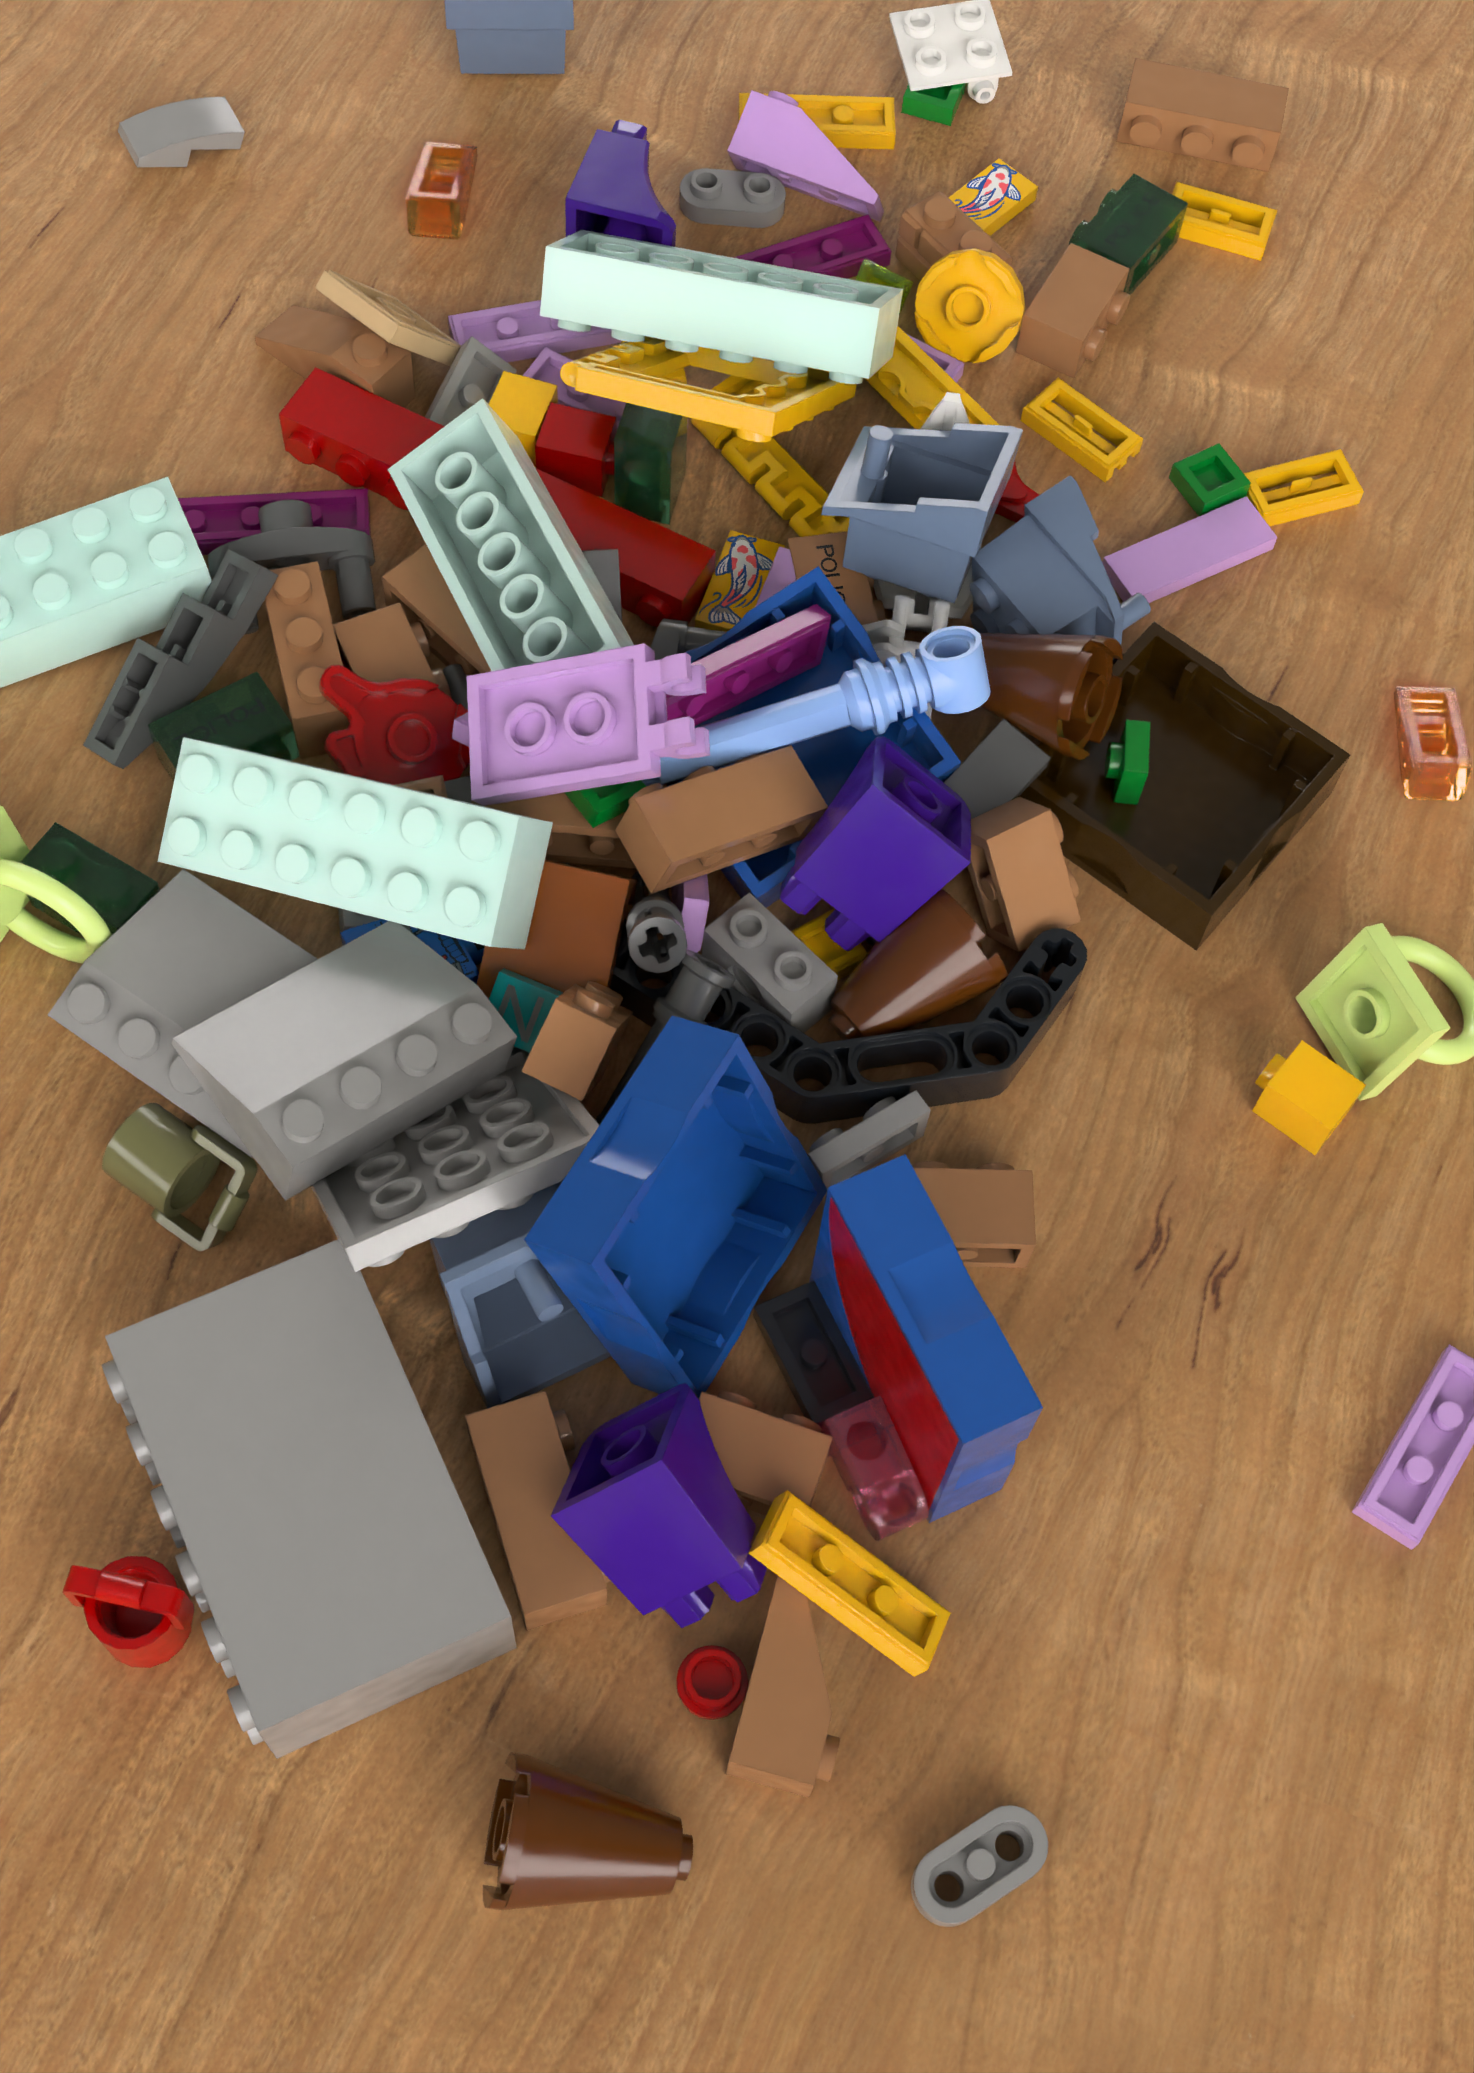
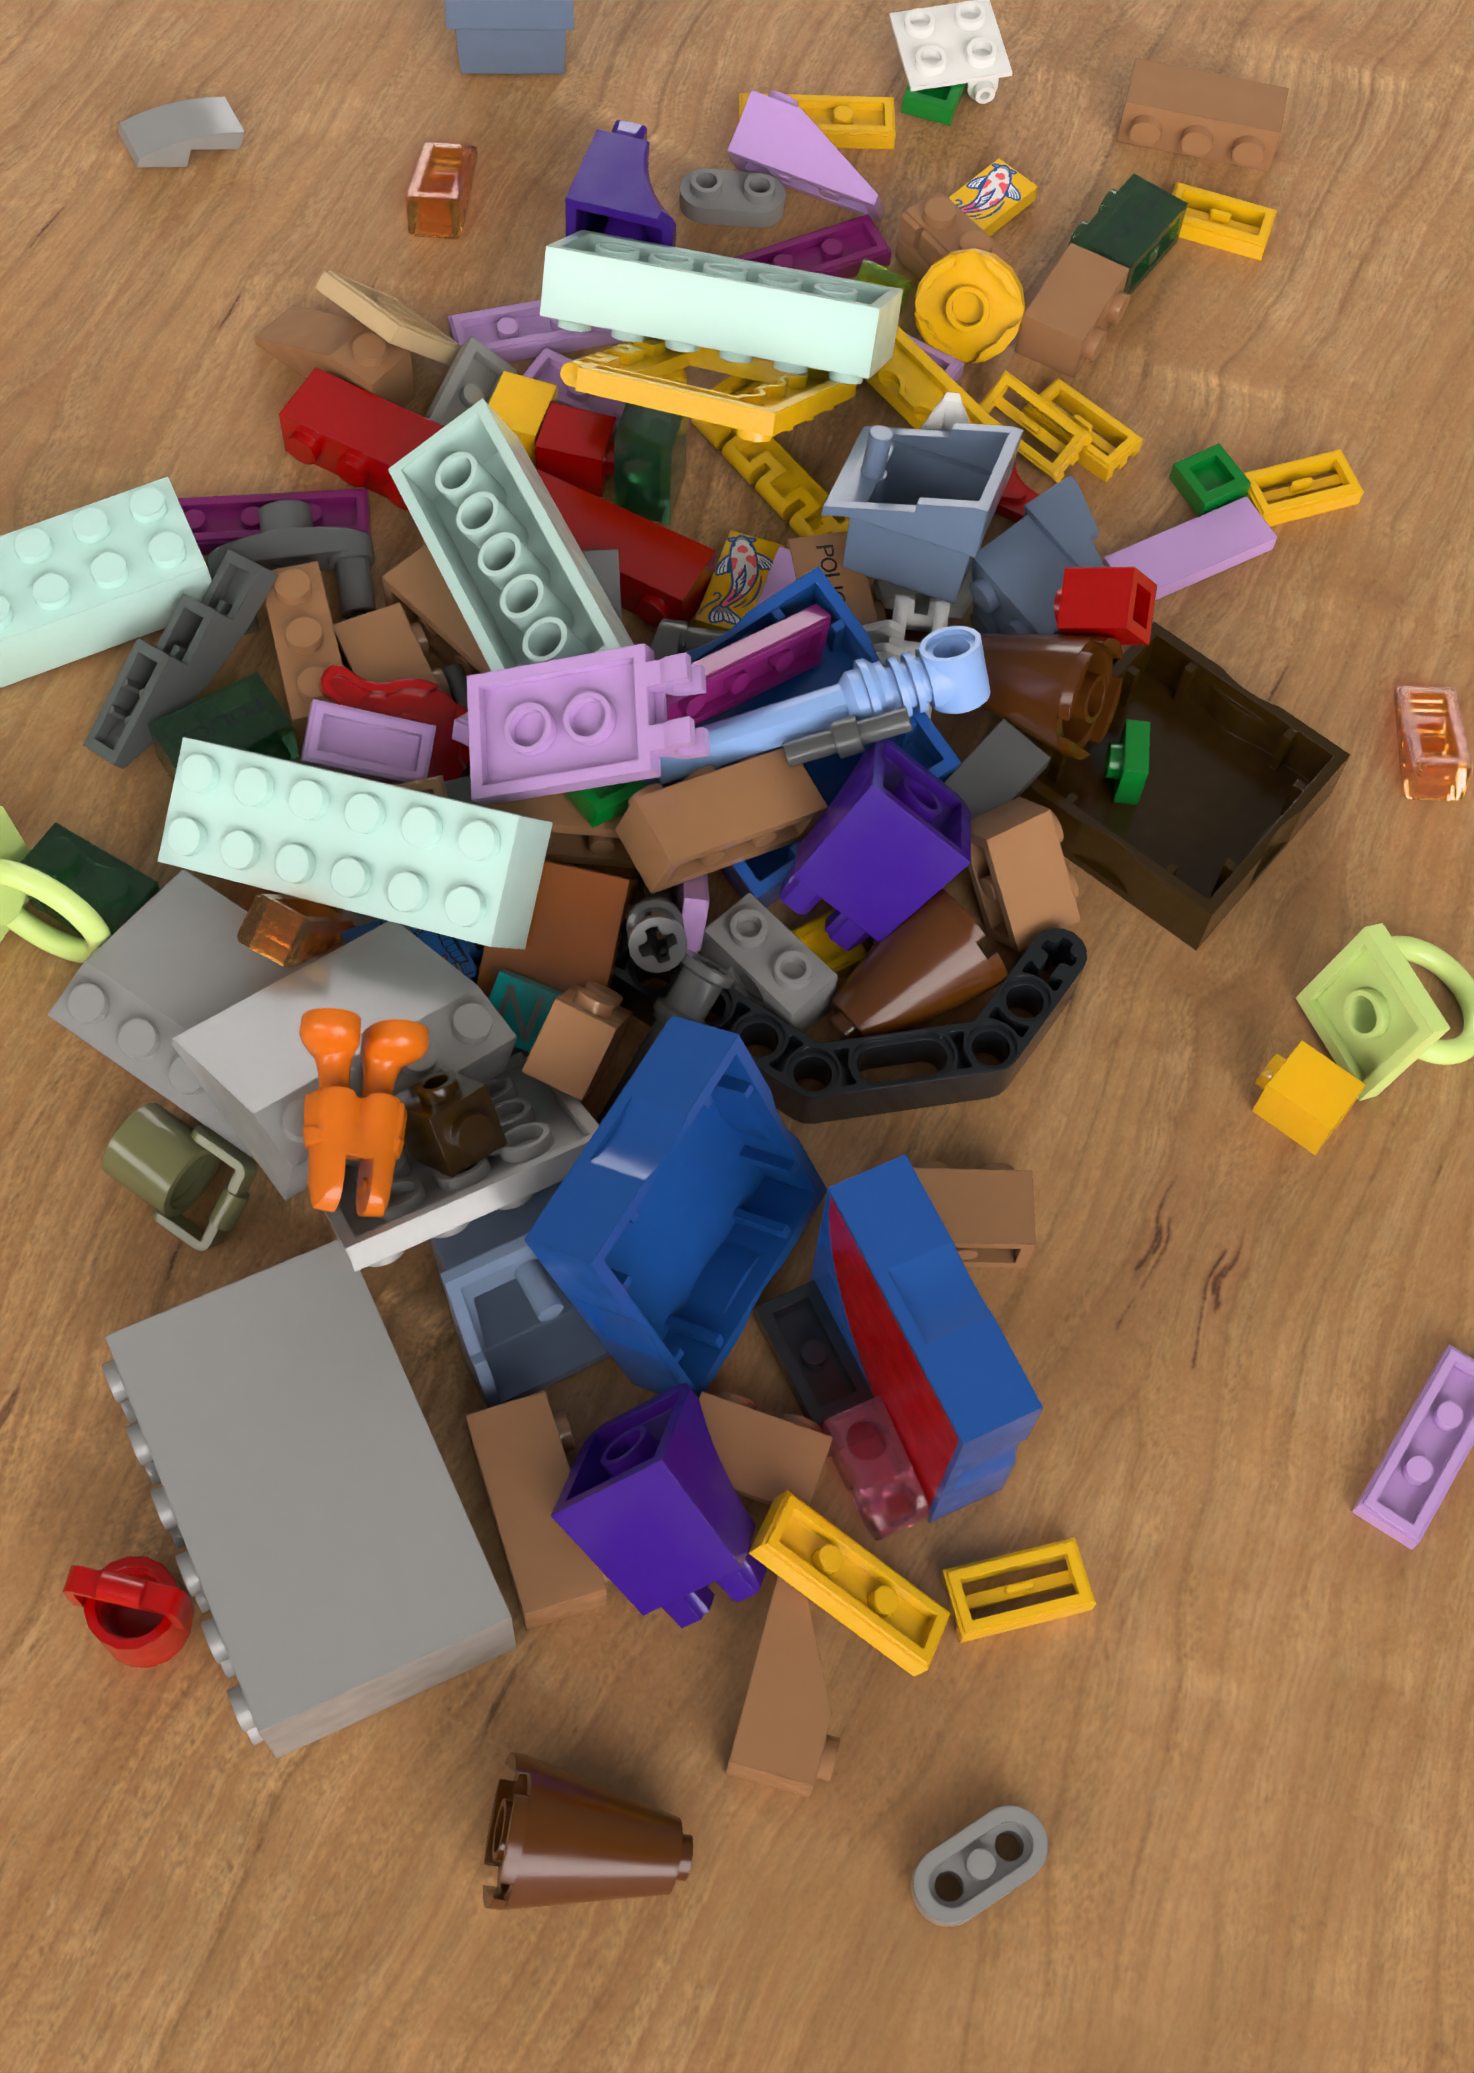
(291, 928): none -> clear orange slope
(350, 1127): none -> orange piece
(367, 743): none -> lavender tile
(450, 1122): none -> dark brown brick
(712, 1682): red plate -> none
(847, 736): none -> dark grey bar
(884, 1131): light grey plate -> none
(962, 1604): none -> yellow tile
(1066, 454): none -> yellow tile
(1106, 603): none -> red brick

